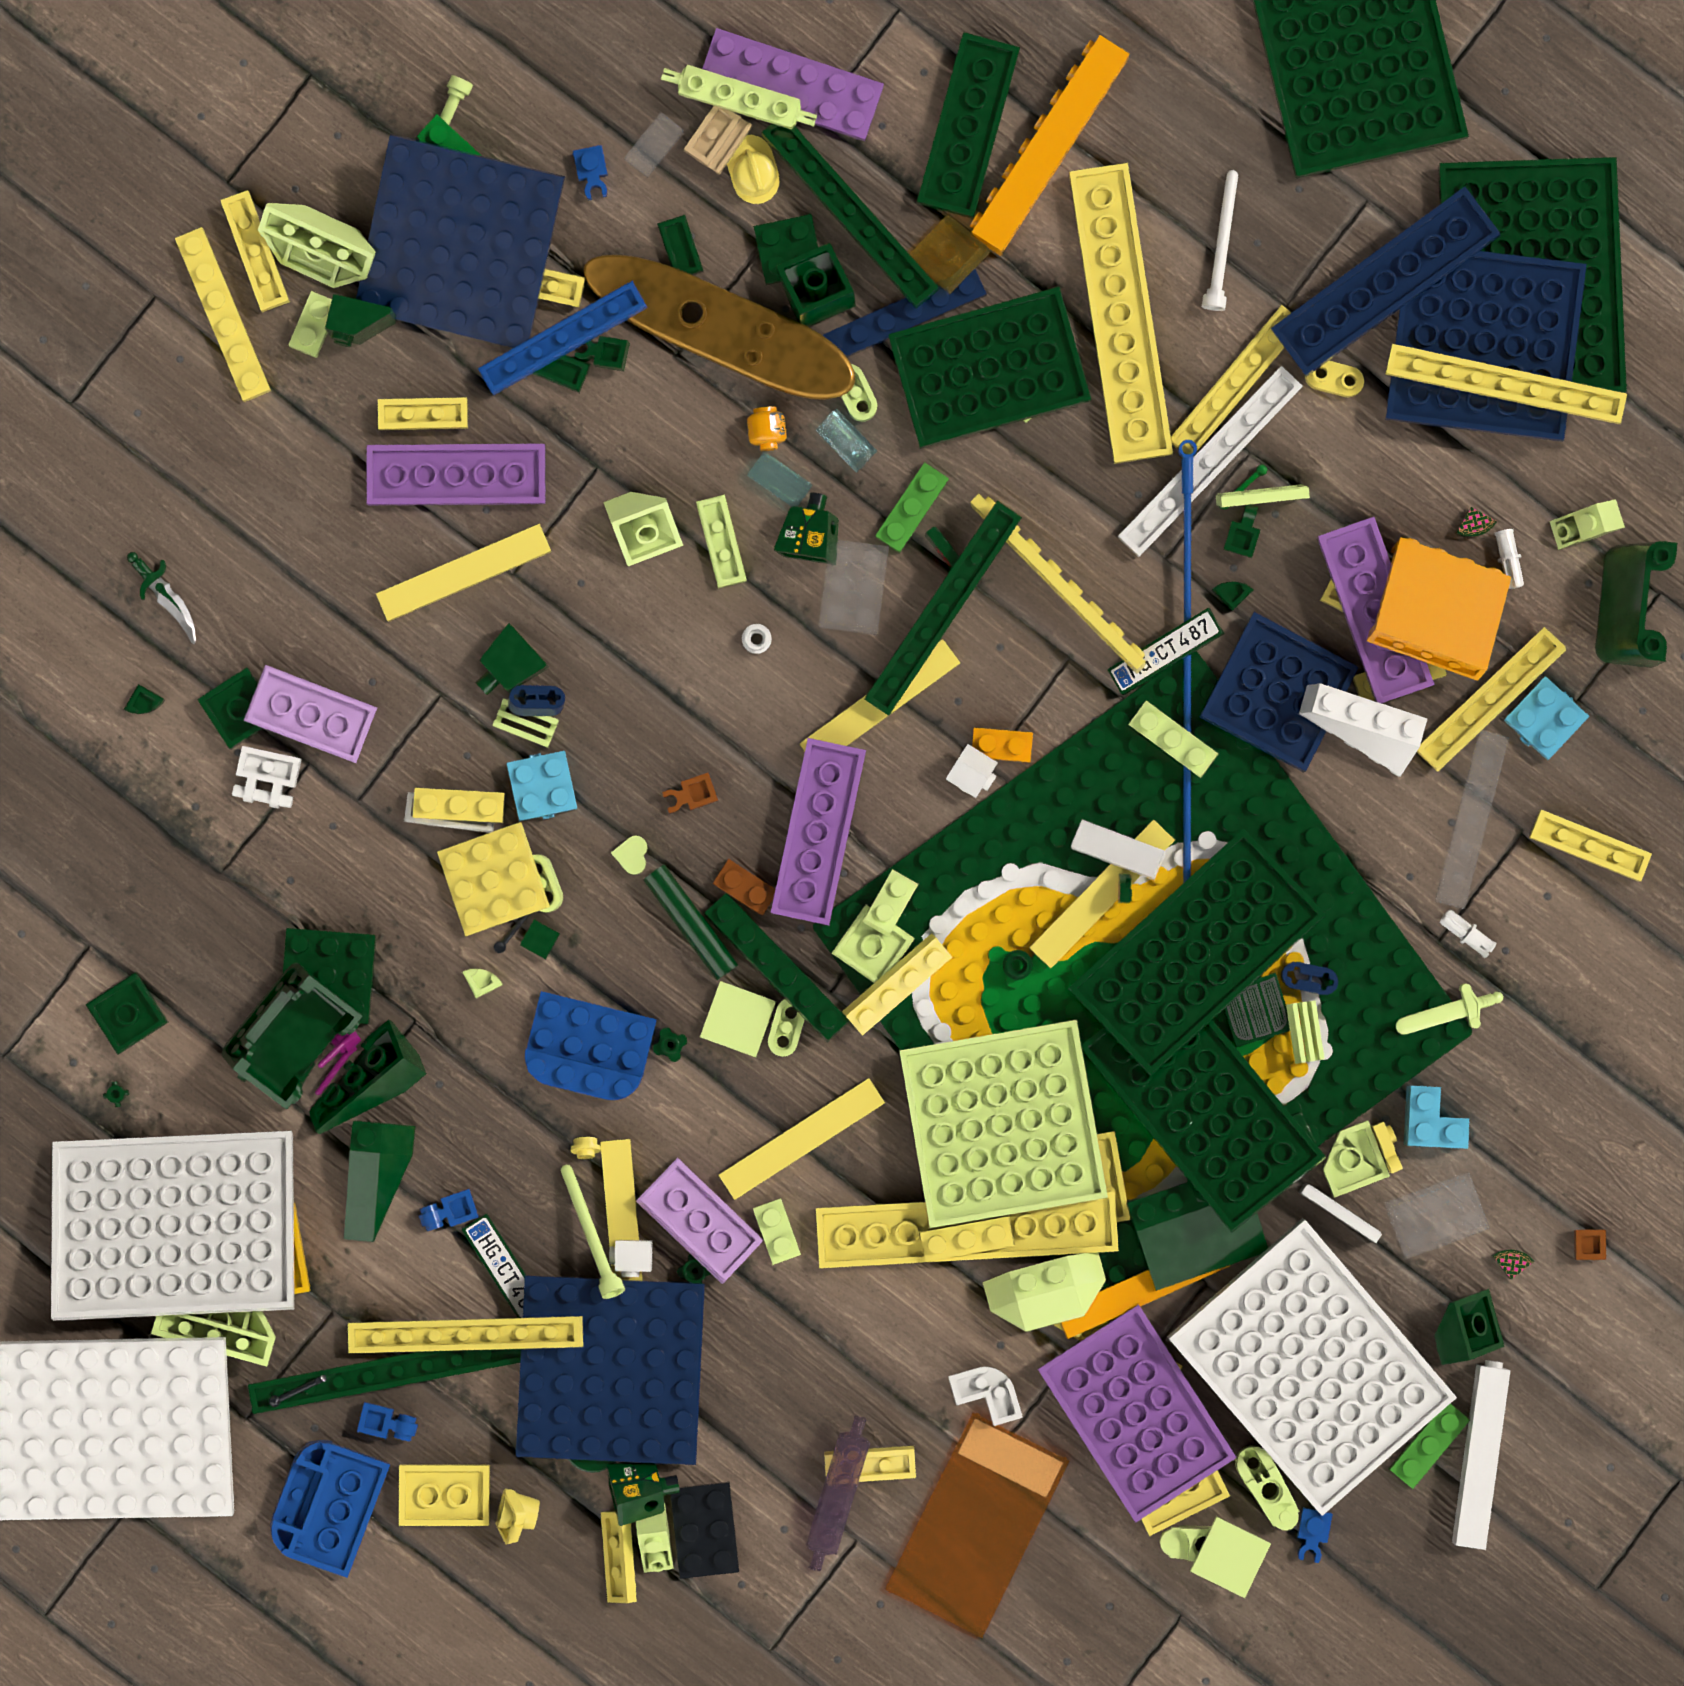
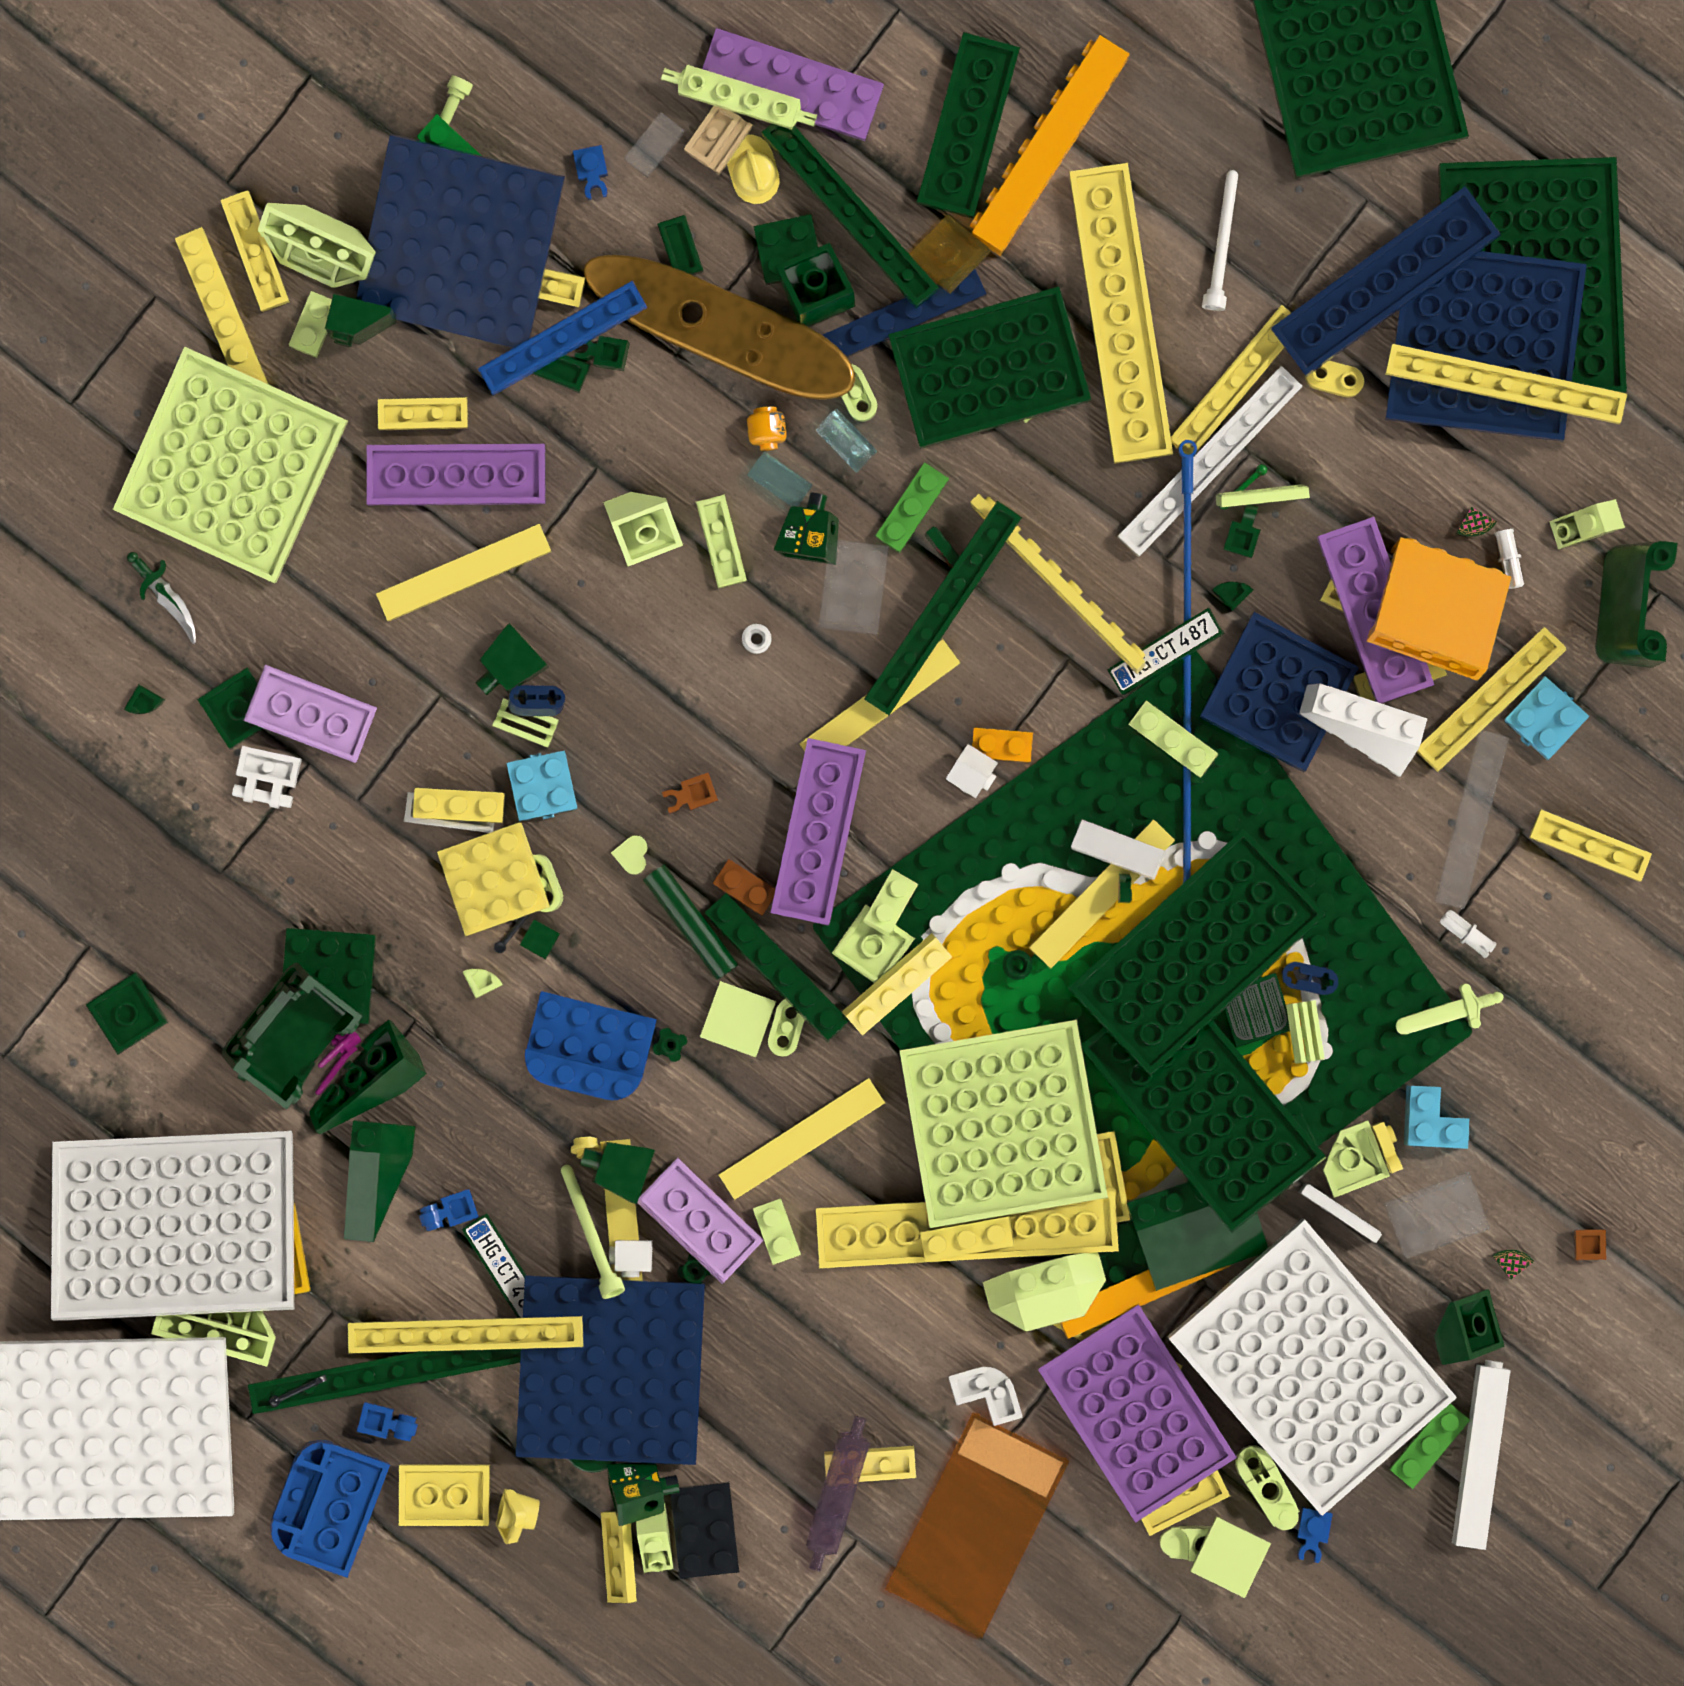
(116, 1094): dark green piece -> none
(230, 465): none -> yellowish green plate
(619, 1168): none -> dark green torso

